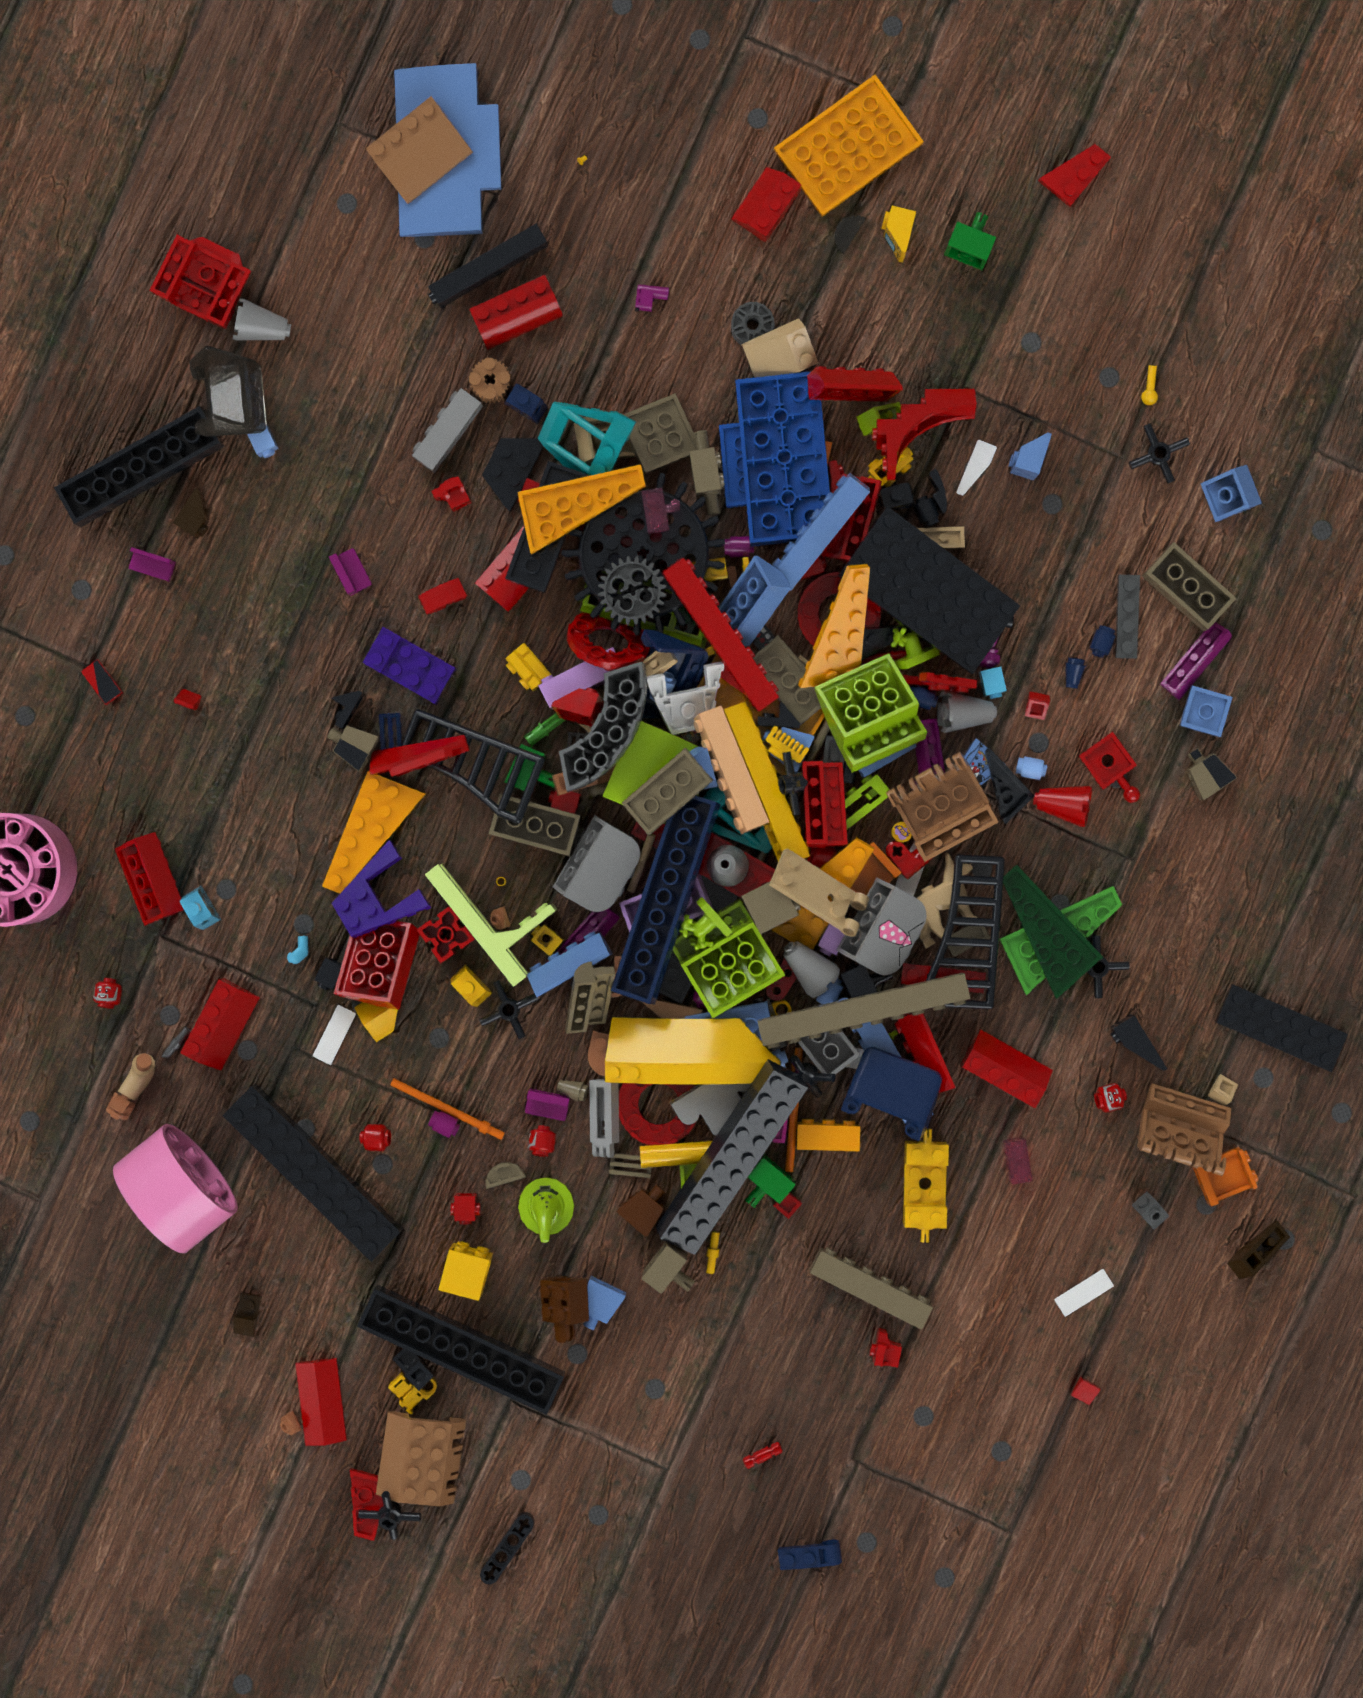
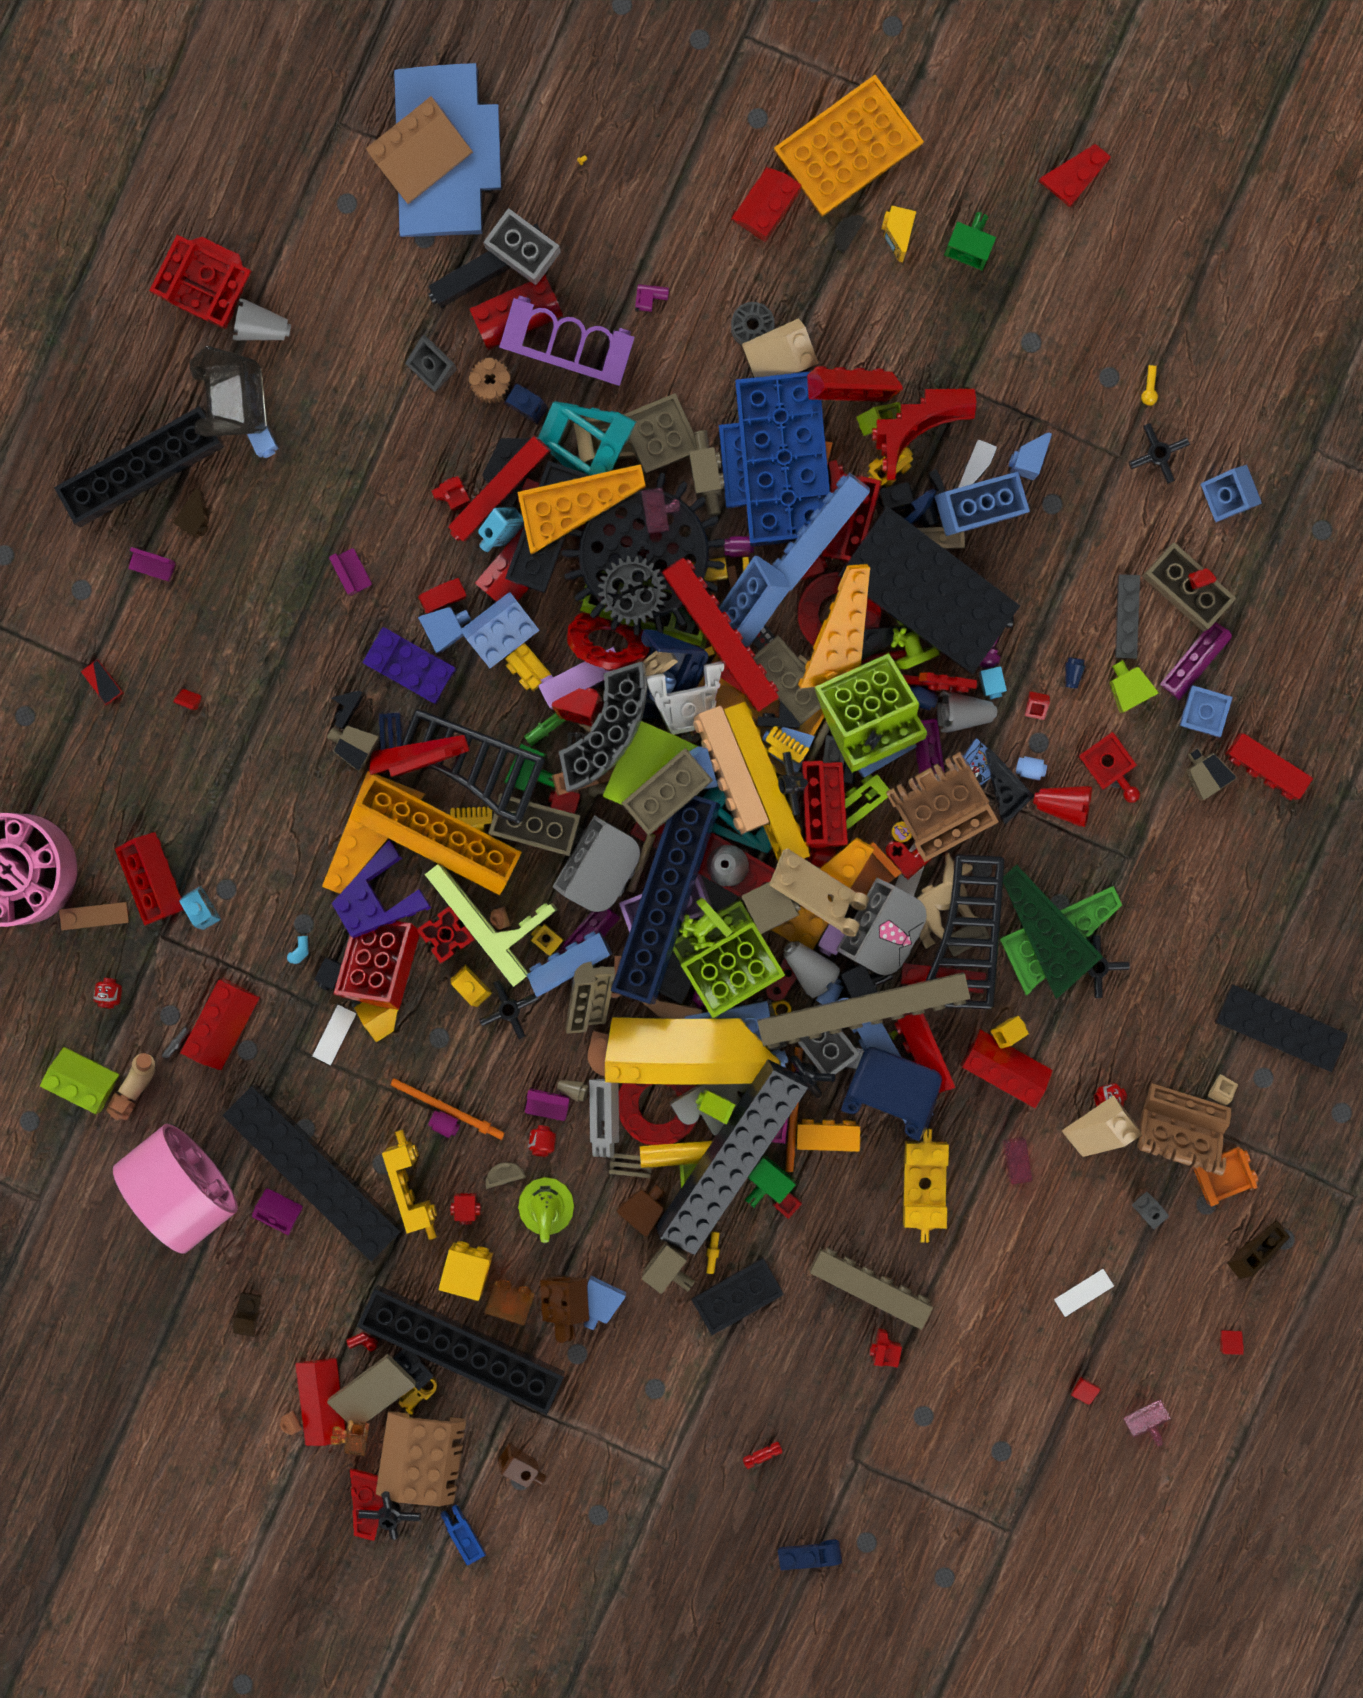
(80, 1080): none -> lime slope
(94, 916): none -> medium nougat slope
(277, 1211): none -> magenta panel
(354, 1438): none -> clear orange brick
(363, 1339): none -> red arm
(372, 1391): none -> dark tan tile
(375, 1137): red head -> none
(413, 1216): none -> yellow brick
(430, 364): none -> dark grey slope
(435, 835): none -> light orange brick
(444, 627): none -> medium blue torso
(447, 430): light grey brick -> none
(463, 1536): none -> blue hinge
(476, 822): none -> yellow piece
(499, 489): none -> red brick
(499, 630): none -> medium blue brick
(500, 527): none -> medium azure torso
(506, 1547): black beam -> none
(509, 1302): none -> clear orange slope
(520, 1467): none -> reddish brown torso
(522, 246): none -> light grey brick
(616, 356): none -> medium lavender fence
(715, 1105): none -> lime slope
(737, 1296): none -> black plate
(873, 740): none -> black bush
(921, 505): none -> dark blue slope
(982, 503): none -> medium blue brick
(1009, 1032): none -> yellow brick
(1102, 641): dark blue brick -> none
(1102, 1129): none -> tan slope
(1130, 687): none -> lime torso
(1132, 1036): black slope -> none
(1147, 1420): none -> clear pink plate
(1201, 578): none -> red slope
(1231, 1342): none -> red slope
(1268, 766): none -> red brick

